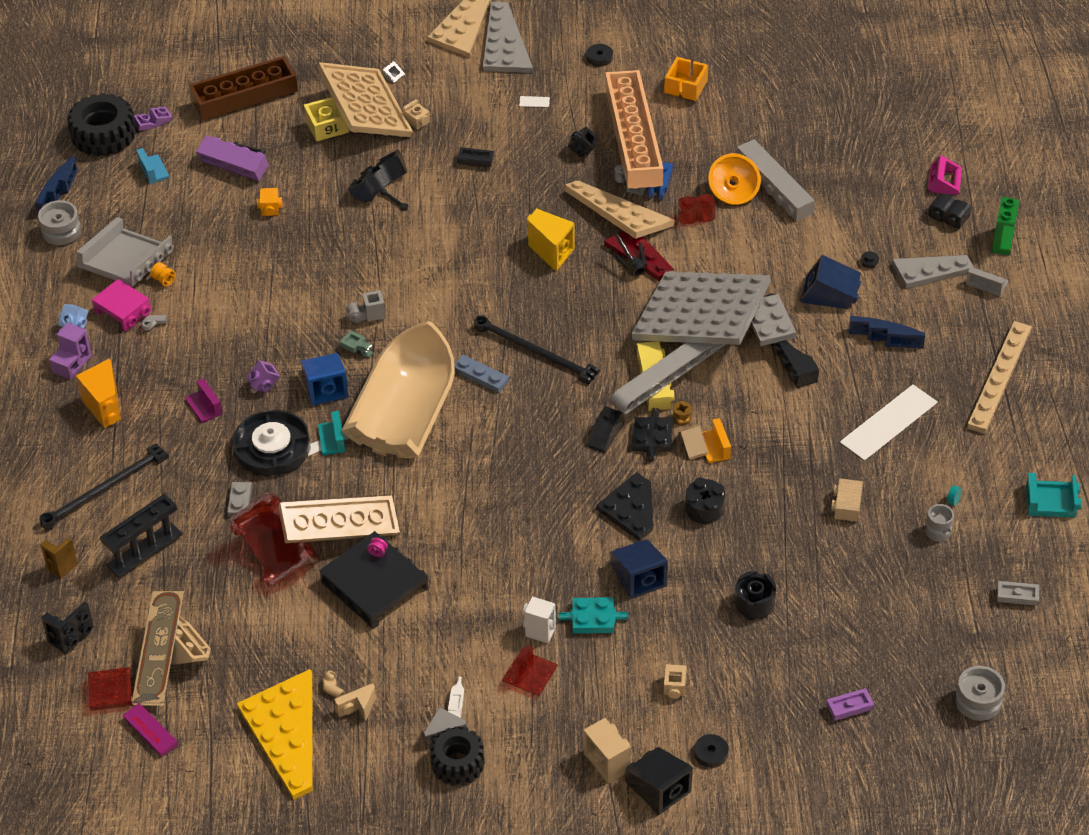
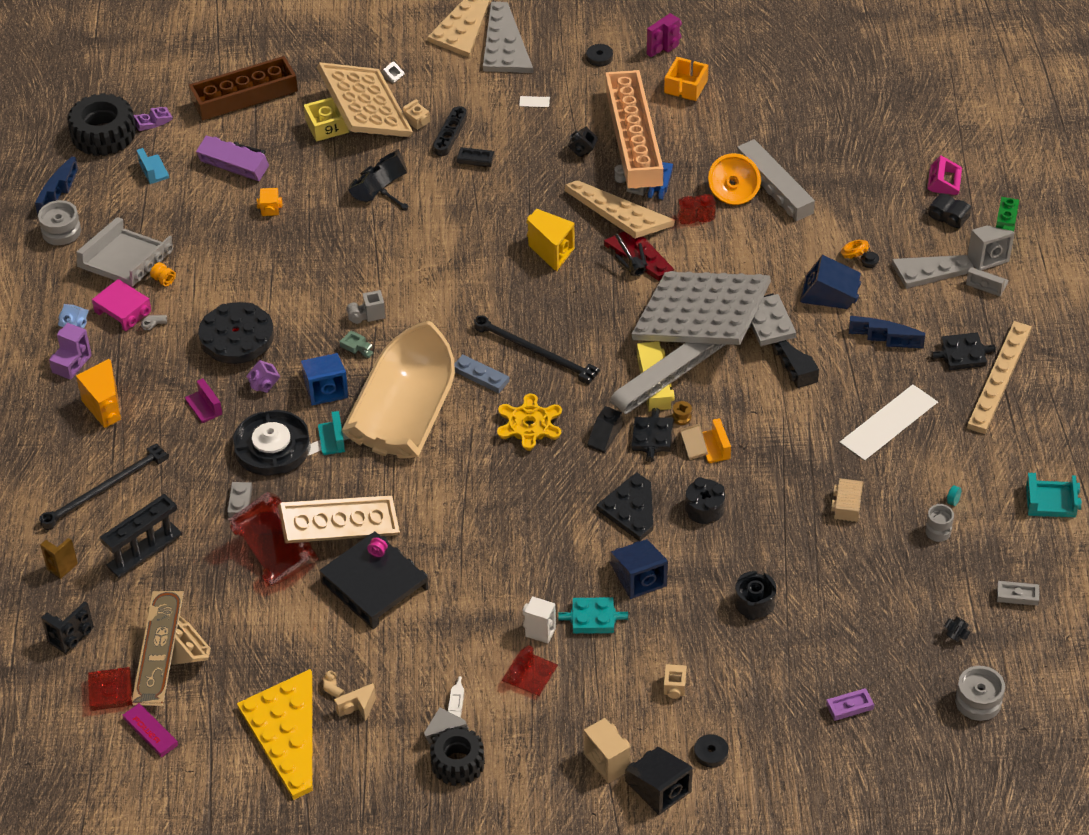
(236, 332): none -> black piece
(441, 150): none -> black beam
(529, 411): none -> yellow plate
(663, 35): none -> magenta plate
(855, 248): none -> light orange gear
(957, 629): none -> black gear
(963, 351): none -> black plate
(990, 246): none -> light grey slope

